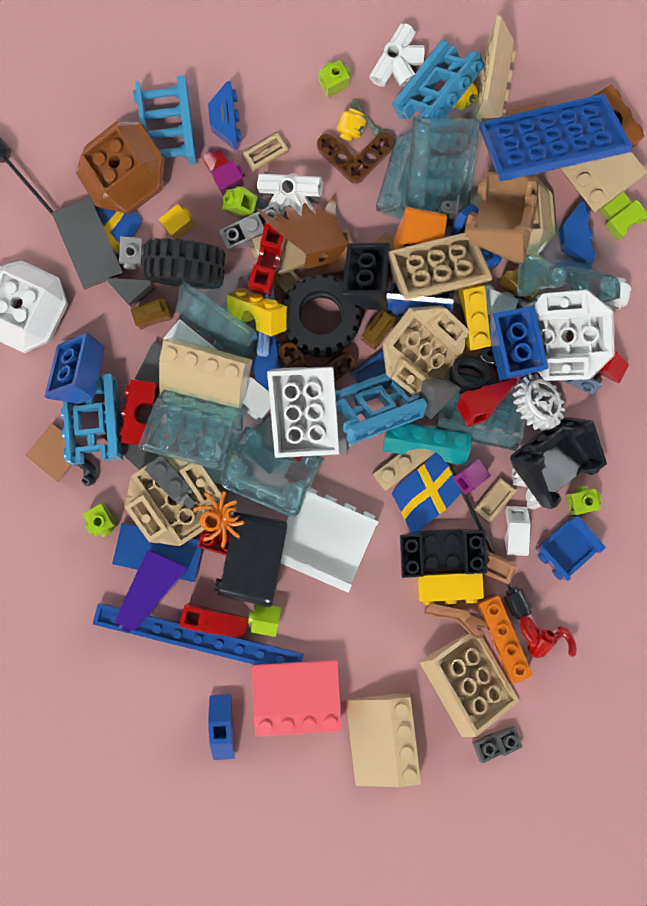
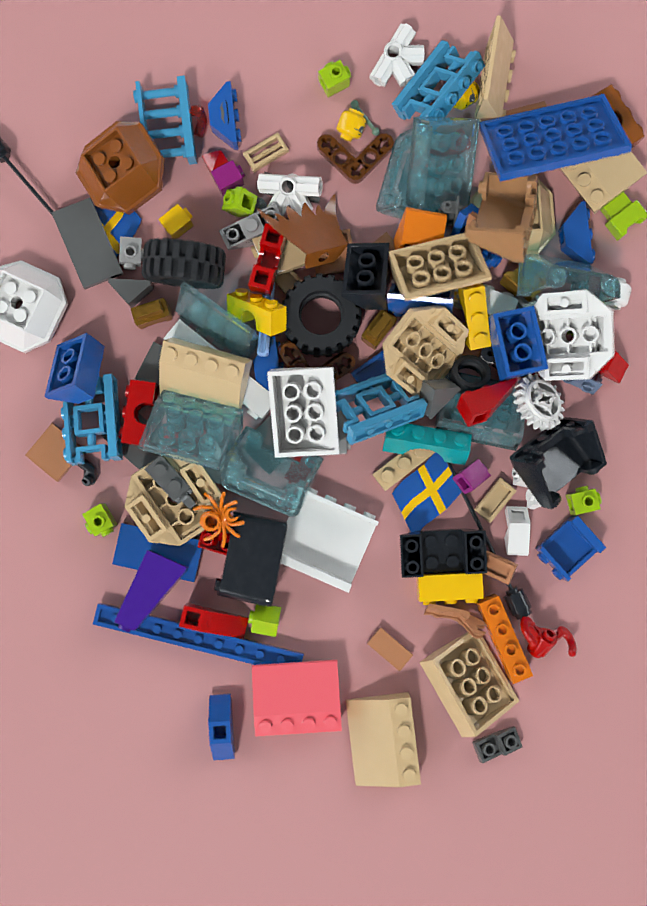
(202, 121): none -> clear red arm
(389, 649): none -> nougat tile

